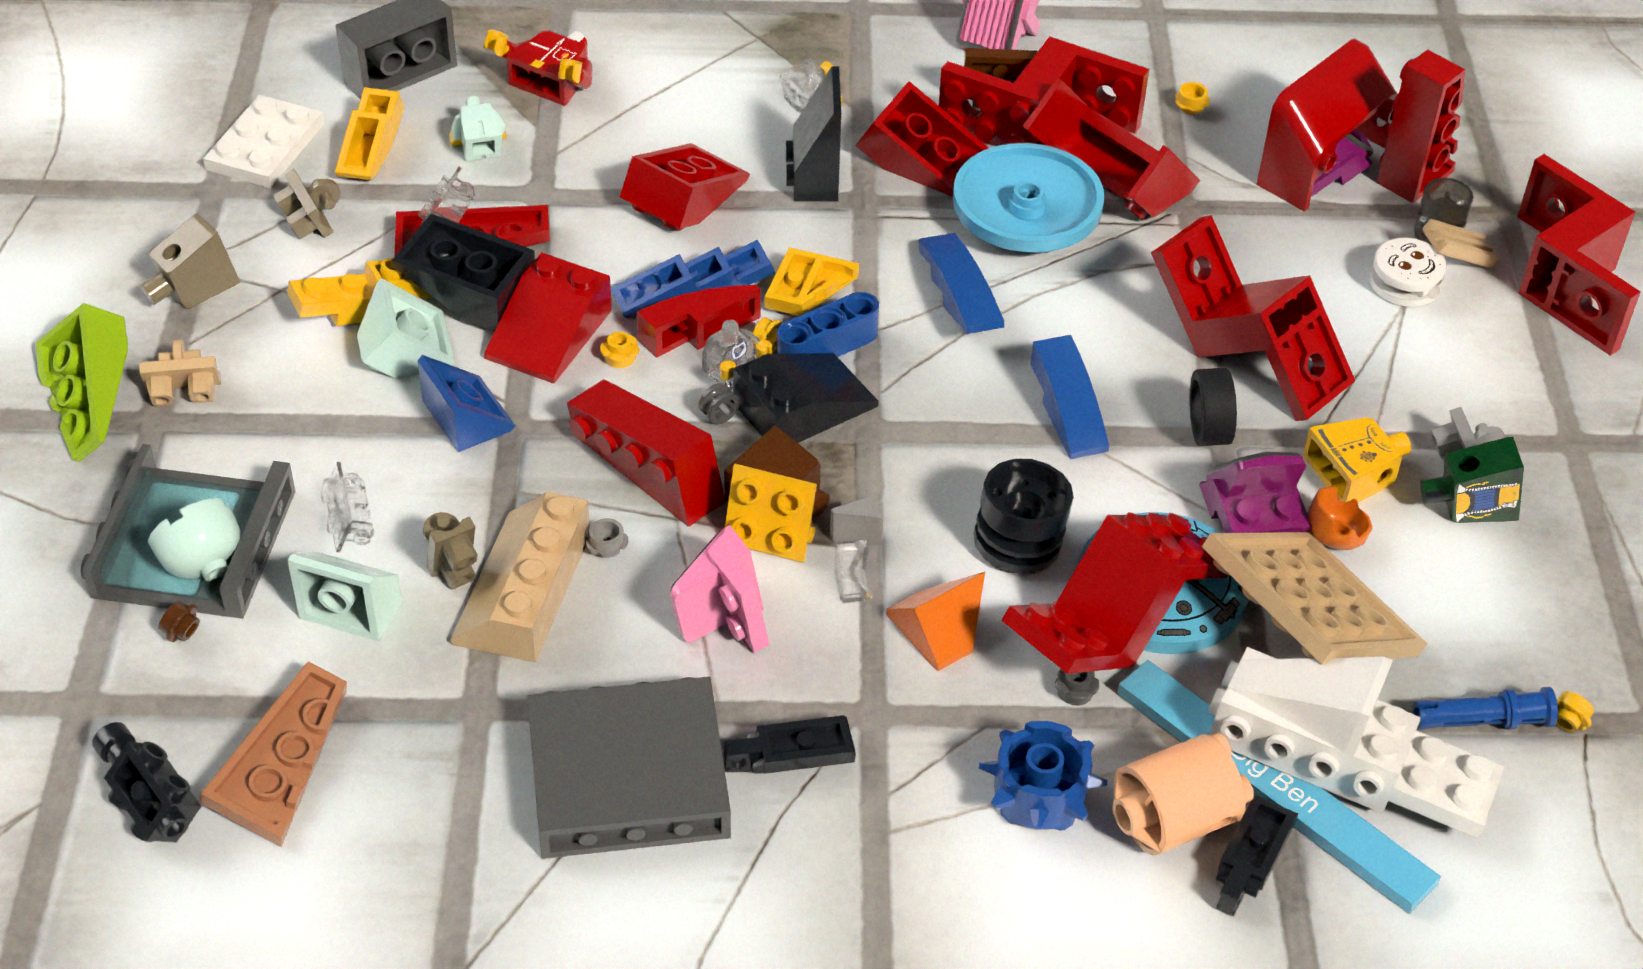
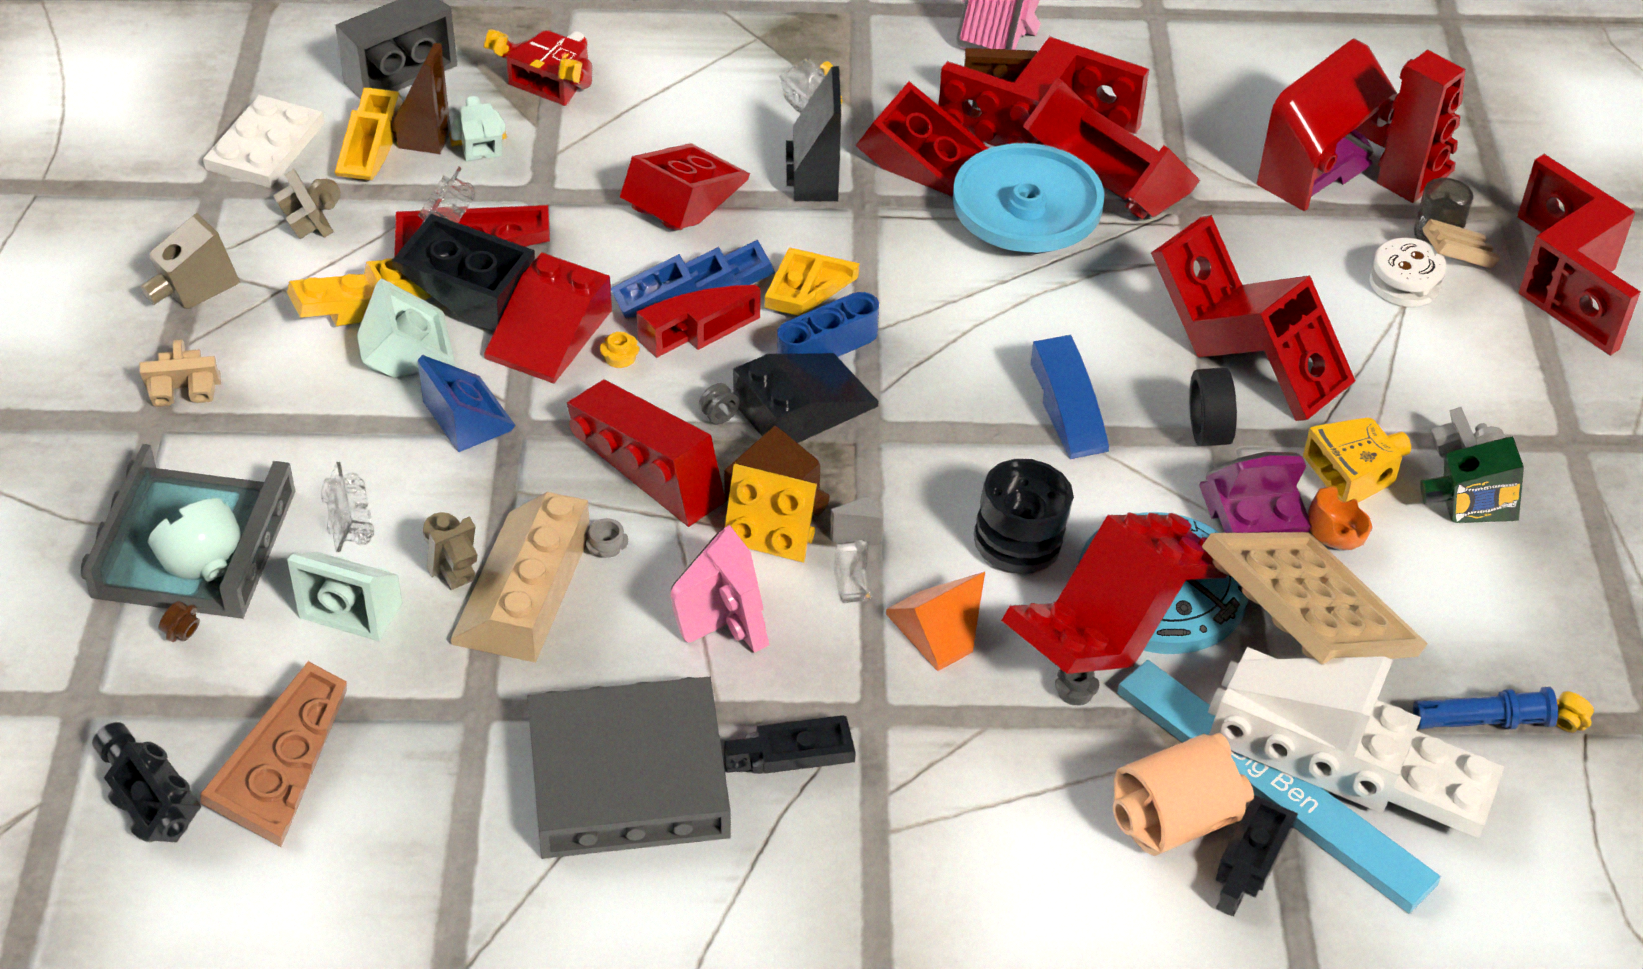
(83, 369): lime wedge -> none
(424, 116): none -> reddish brown slope
(731, 349): clear piece -> none
(767, 330): yellow plate -> none
(962, 283): blue slope -> none
(1042, 776): blue brick -> none
(1192, 97): yellow plate -> none

